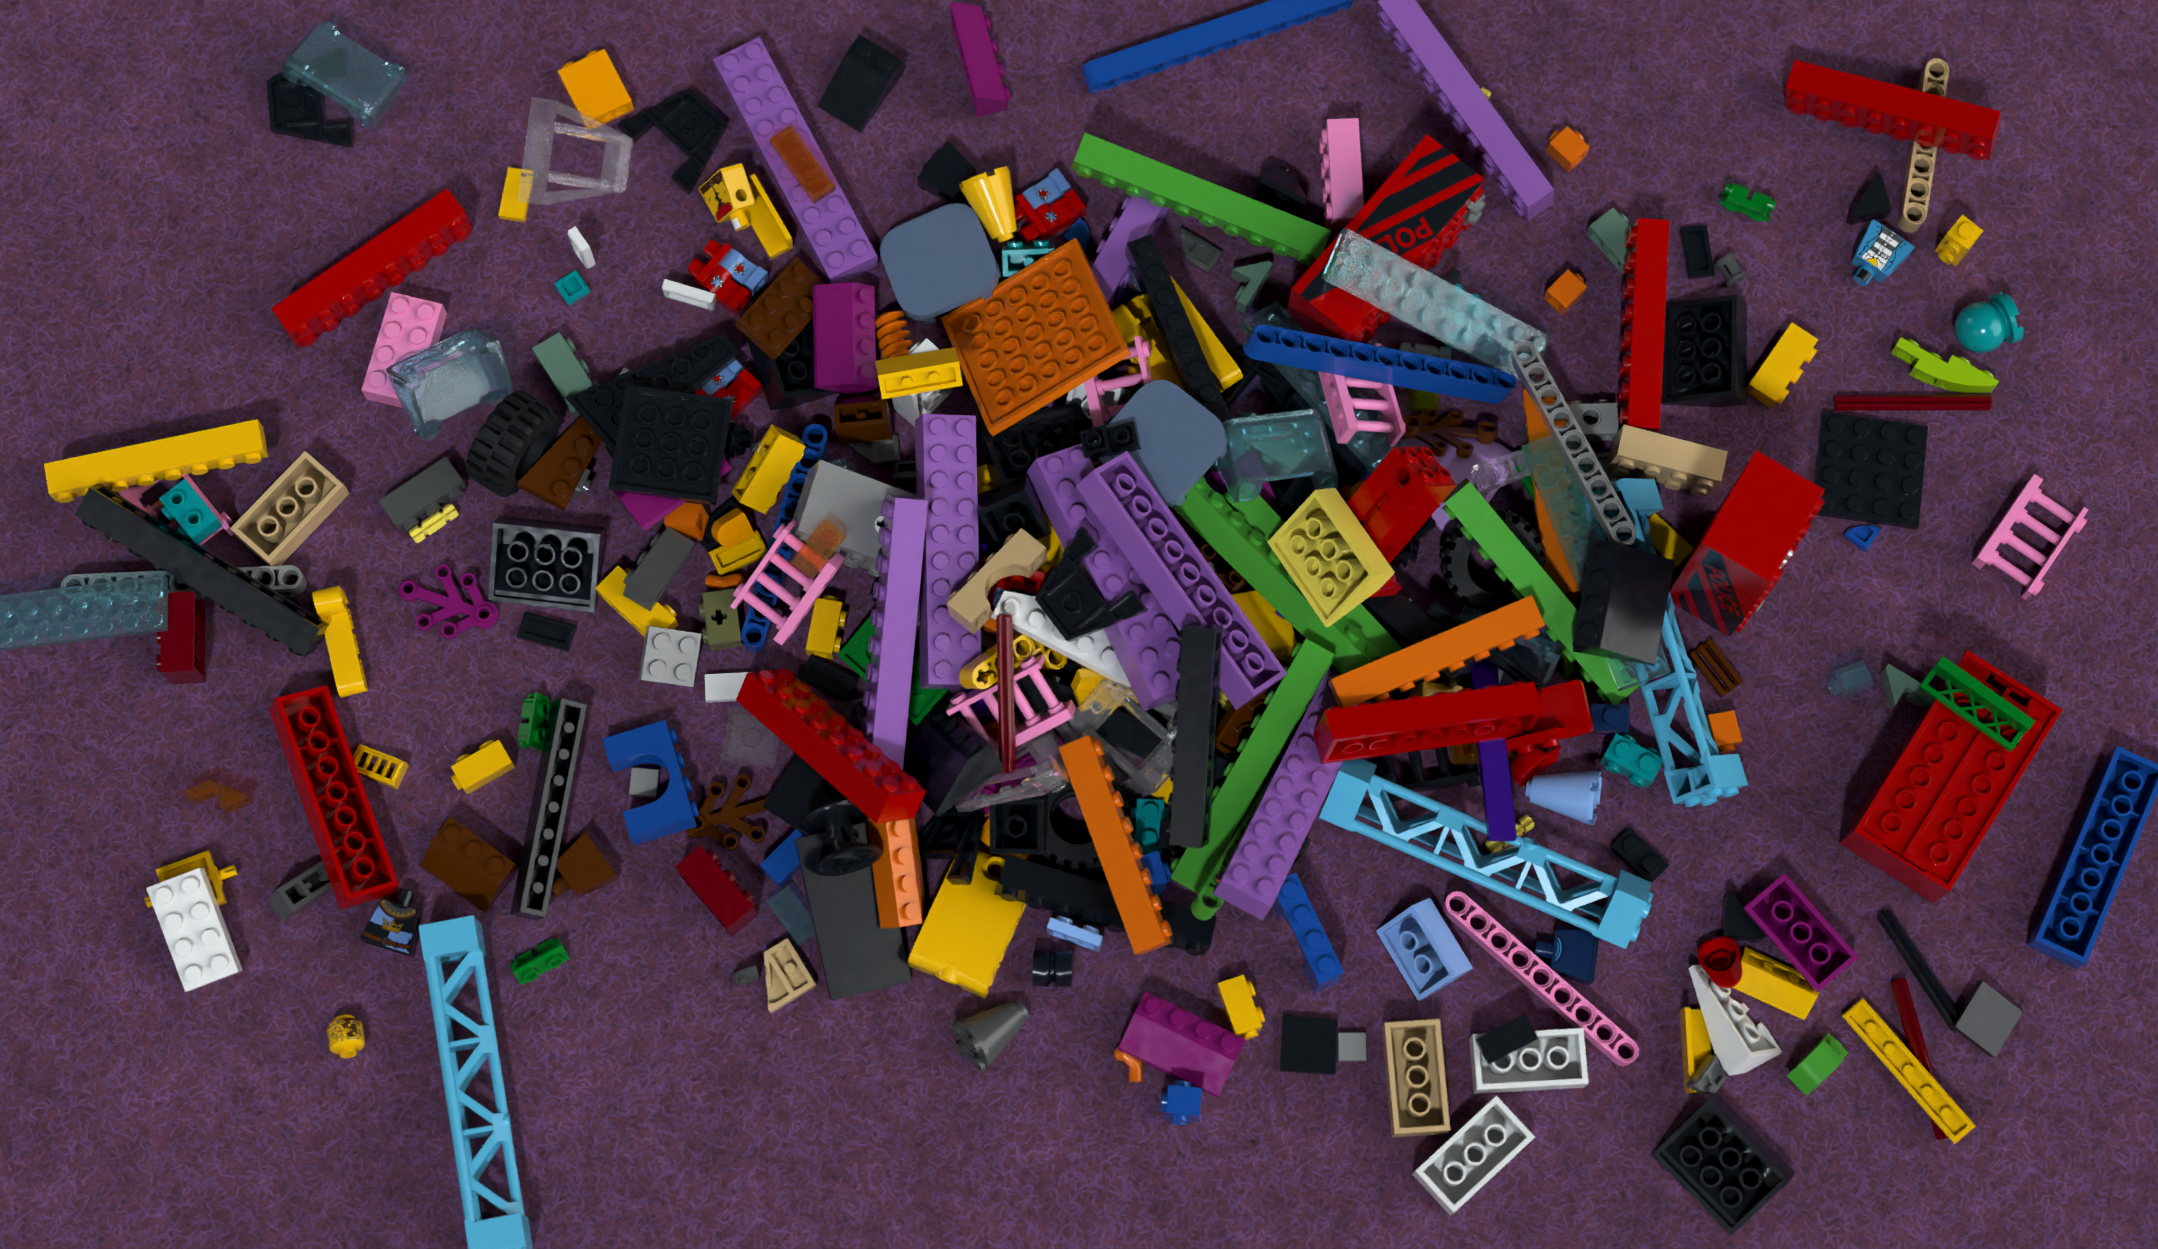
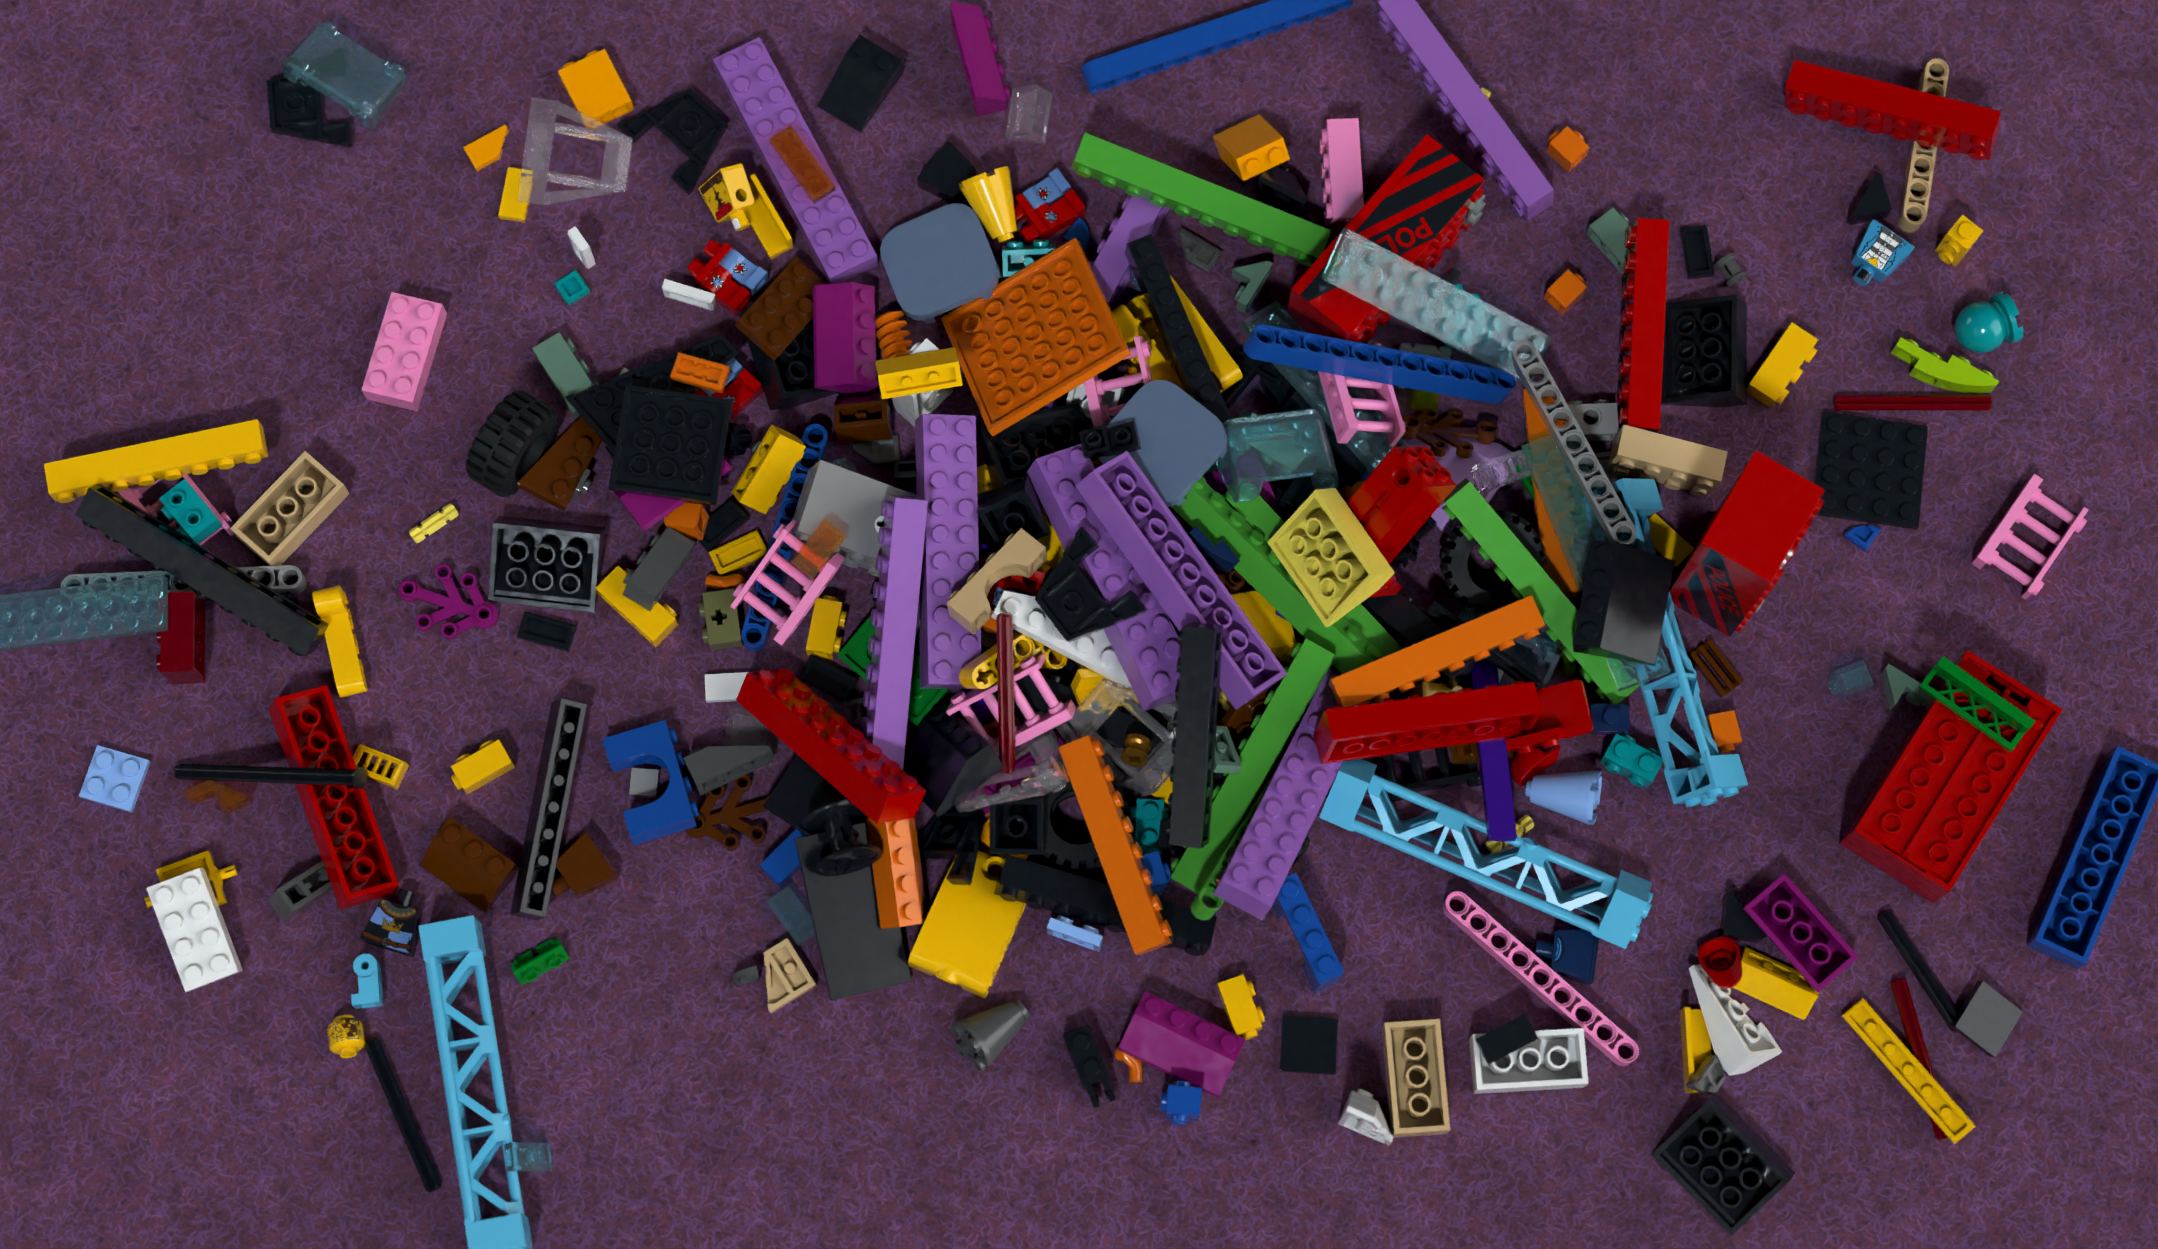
(114, 779): none -> light blue plate
(262, 774): none -> black axle
(369, 983): none -> medium azure leg
(373, 269): red brick -> none
(402, 1115): none -> black axle
(423, 495): dark grey brick -> none
(450, 380): clear light blue windscreen -> none
(487, 148): none -> light orange tile
(528, 1157): none -> clear light blue plate
(536, 709): green hinge -> none
(670, 656): light grey plate -> none
(700, 372): none -> orange plate
(717, 889): dark red brick -> none
(723, 764): none -> dark grey slope
(732, 528): light orange piece -> none
(1029, 114): none -> clear brick
(1052, 968): black wheel -> none
(1088, 1063): none -> black hinge
(1136, 750): none -> pearl gold wheel
(1217, 556): none -> dark blue slope
(1226, 756): none -> sand green slope
(1251, 147): none -> light orange brick
(1351, 1047): light grey tile -> none
(1365, 1117): none -> white wedge
(1424, 949): light blue slope -> none
(1473, 1155): white brick -> none
(1639, 855): black plate -> none
(1735, 199): green hinge -> none
(1817, 1064): bright green brick -> none

